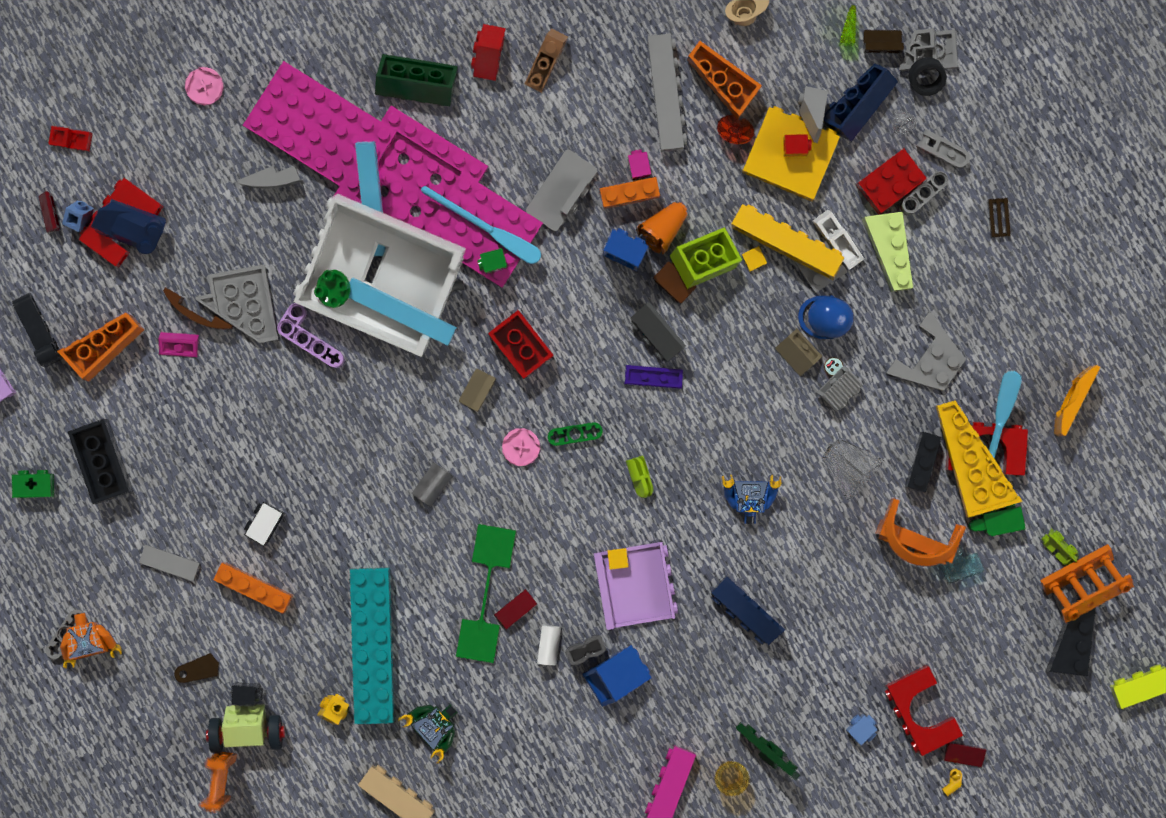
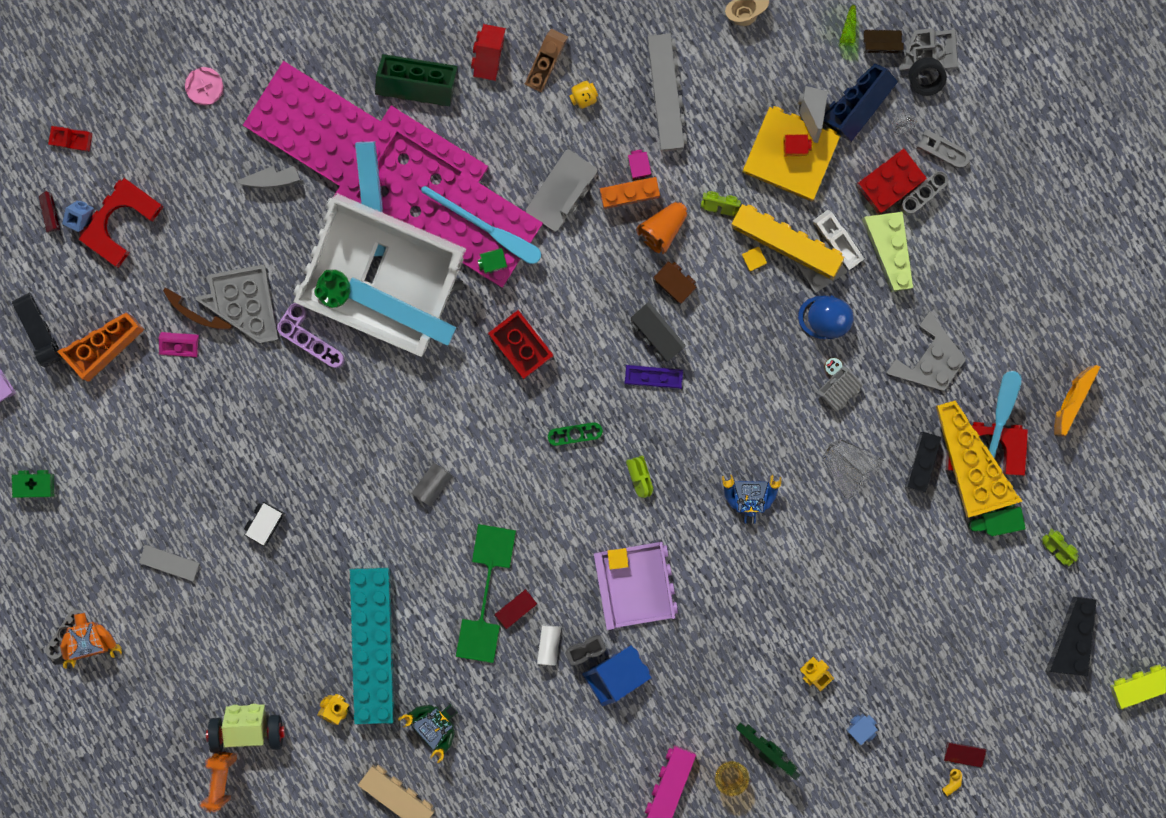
(100, 461): black brick -> none
(129, 225): dark blue slope -> none
(198, 669): dark brown piece -> none
(246, 694): black brick -> none
(253, 587): orange brick -> none
(477, 390): dark tan panel -> none
(521, 447): bright pink tile -> none
(583, 94): none -> yellow head
(625, 249): blue brick -> none
(706, 257): lime brick -> none
(713, 200): none -> lime hinge
(724, 78): orange wedge -> none
(735, 130): clear red dish -> none
(747, 610): dark blue wedge -> none
(798, 352): dark tan panel -> none
(816, 673): none -> yellow brick
(924, 738): red arch -> none
(927, 551): orange piece -> none
(962, 567): clear light blue plate -> none
(999, 219): dark brown tile -> none
(1080, 568): orange fence -> none

